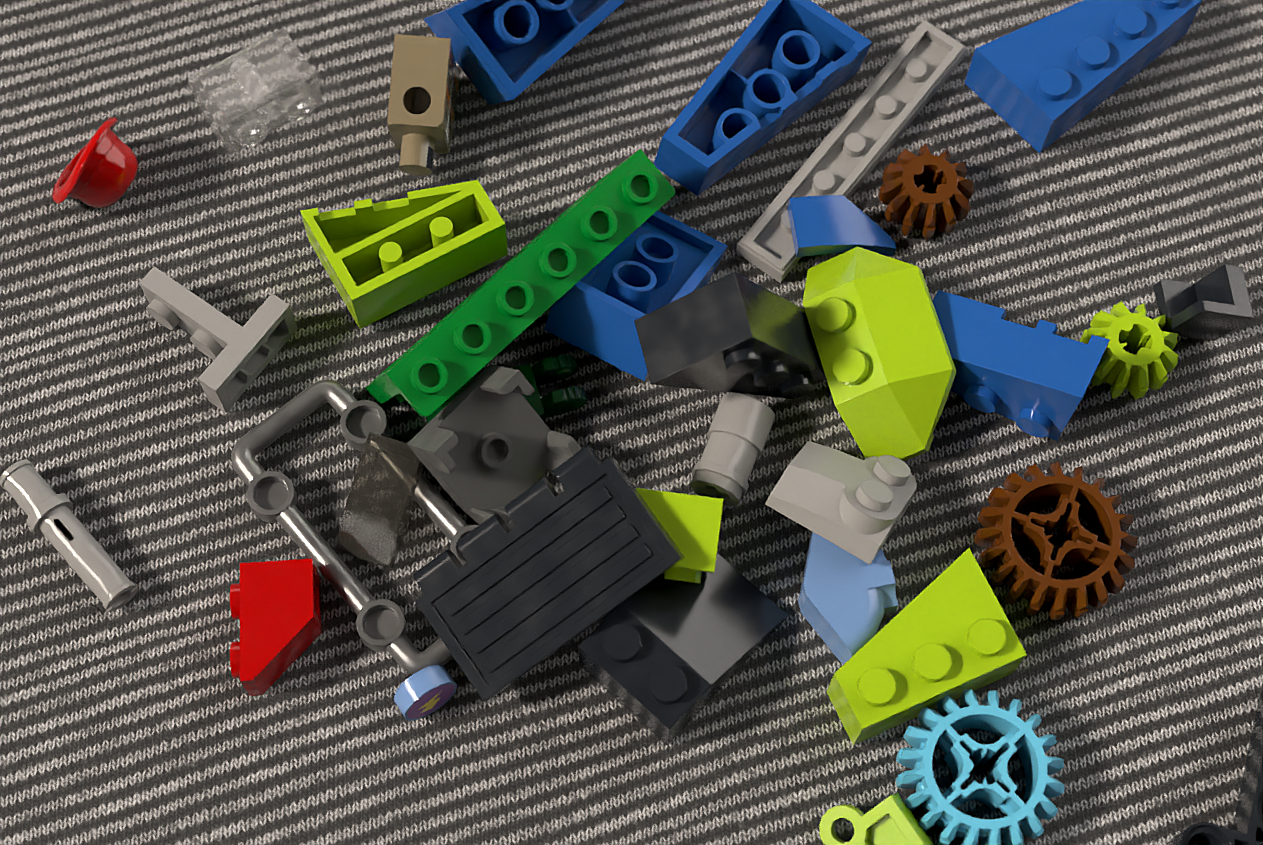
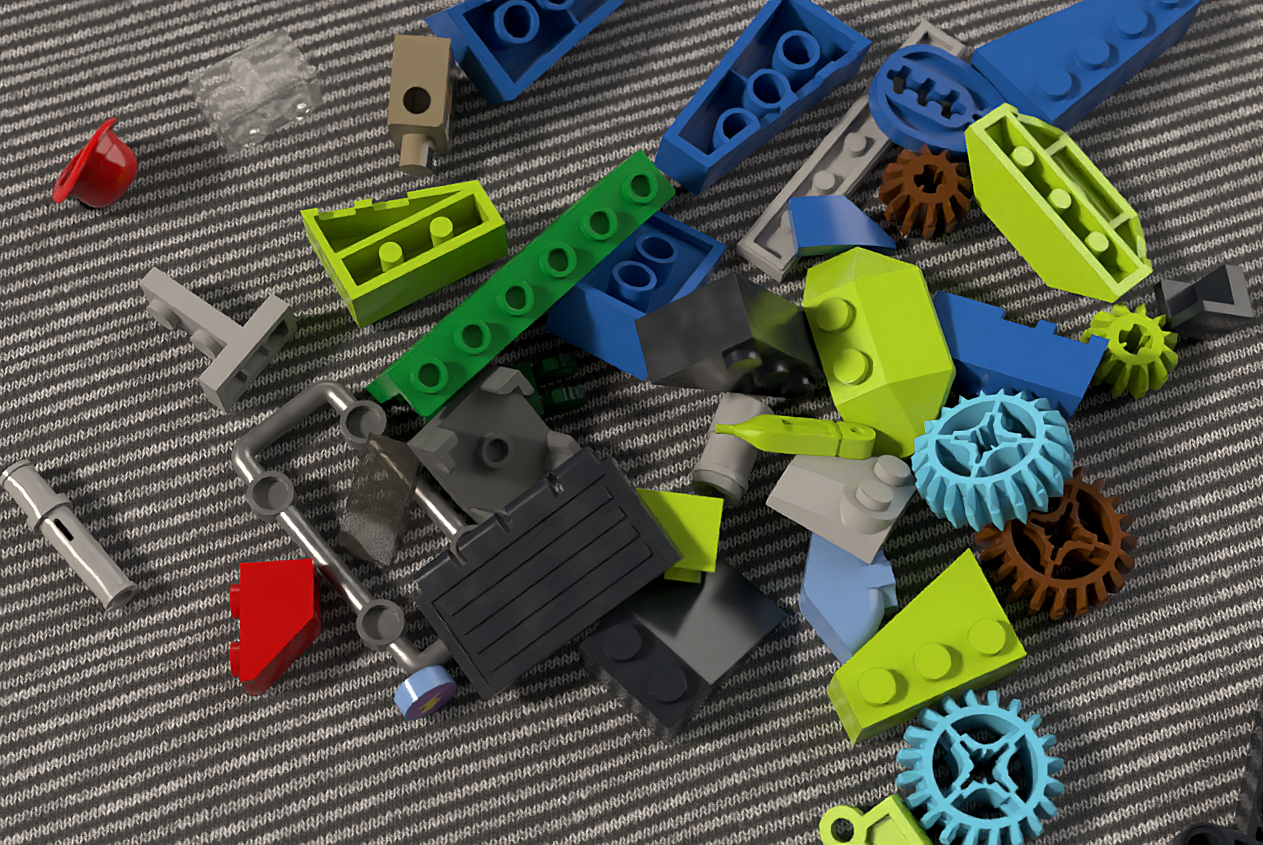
(804, 436): none -> lime piece
(943, 79): none -> blue piece
(993, 459): none -> medium azure gear
(1055, 206): none -> lime wedge

